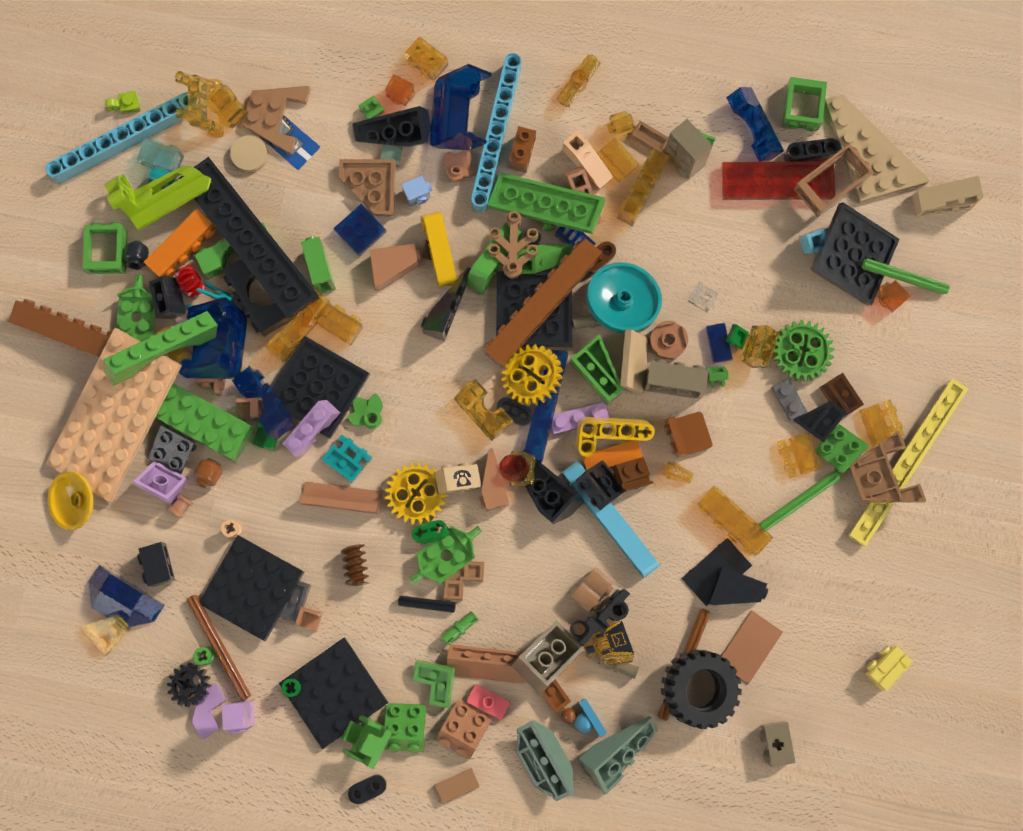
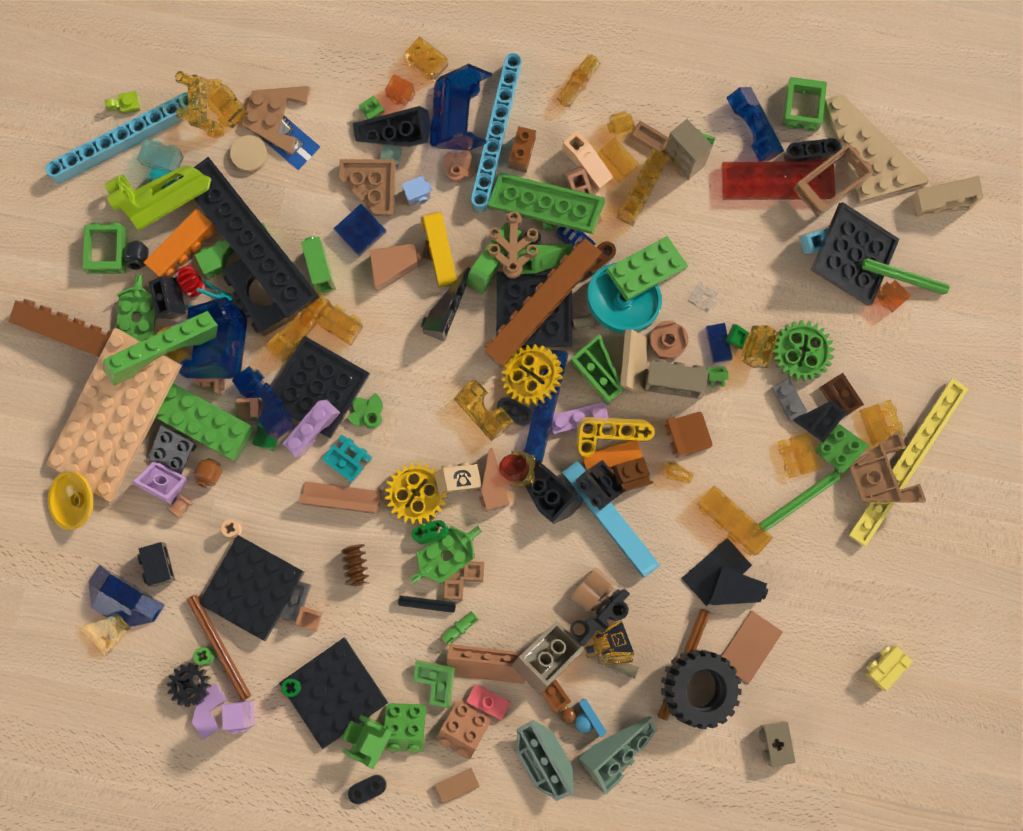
(646, 268): none -> bright green plate

